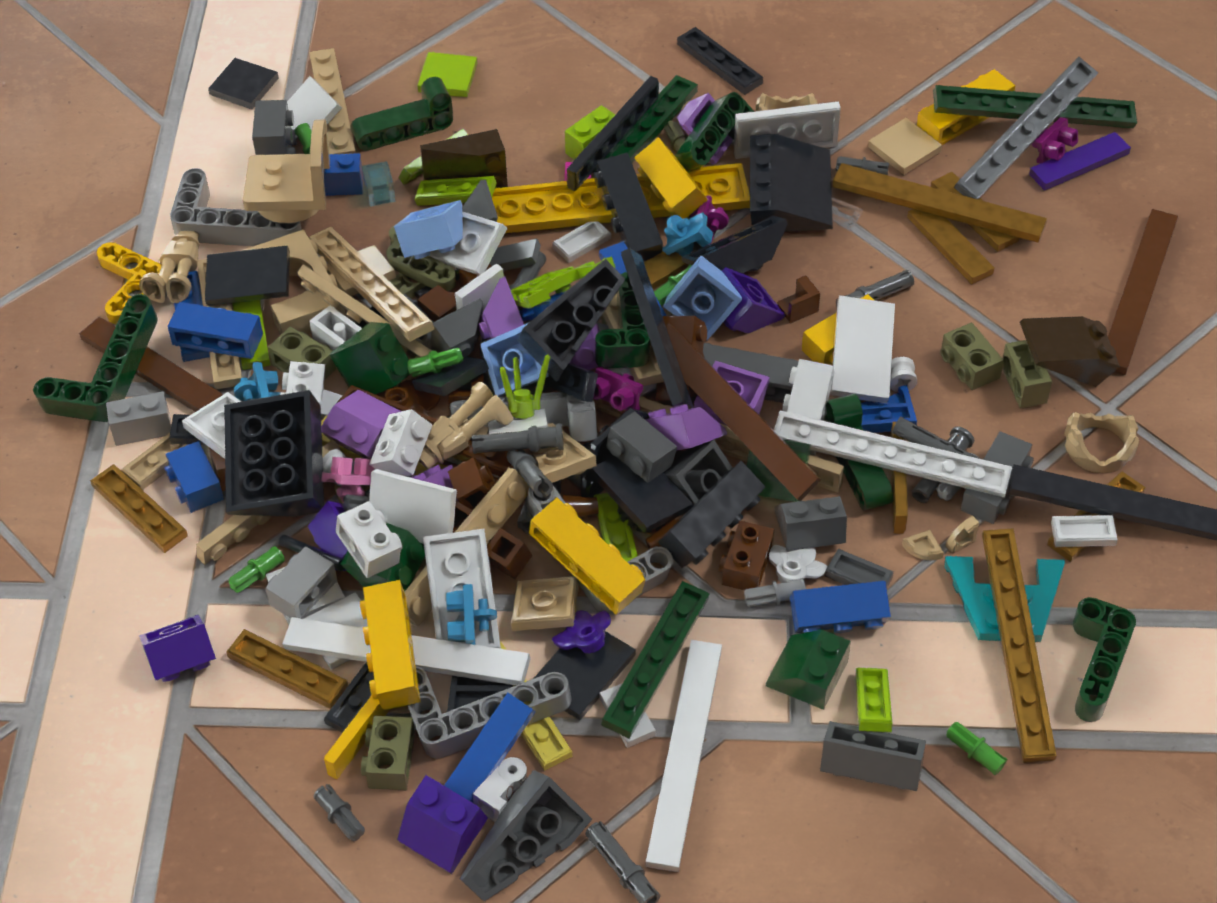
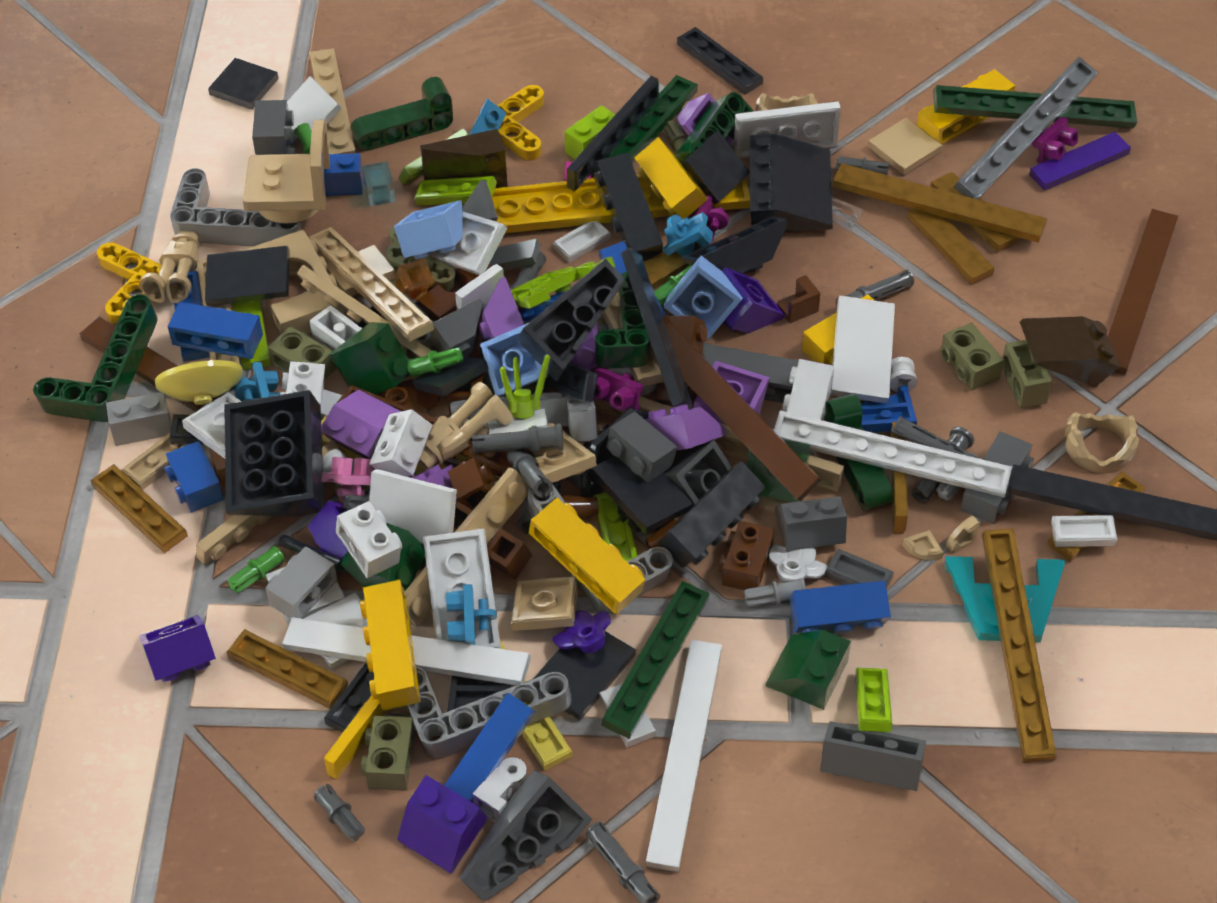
(199, 380): none -> light yellow dish
(414, 279): none -> clear orange brick
(453, 69): lime tile -> none
(489, 118): none -> dark azure hinge
(528, 101): none -> yellow beam
(716, 167): none -> black tile
(976, 748): bright green axle -> none
(1103, 628): dark green beam -> none

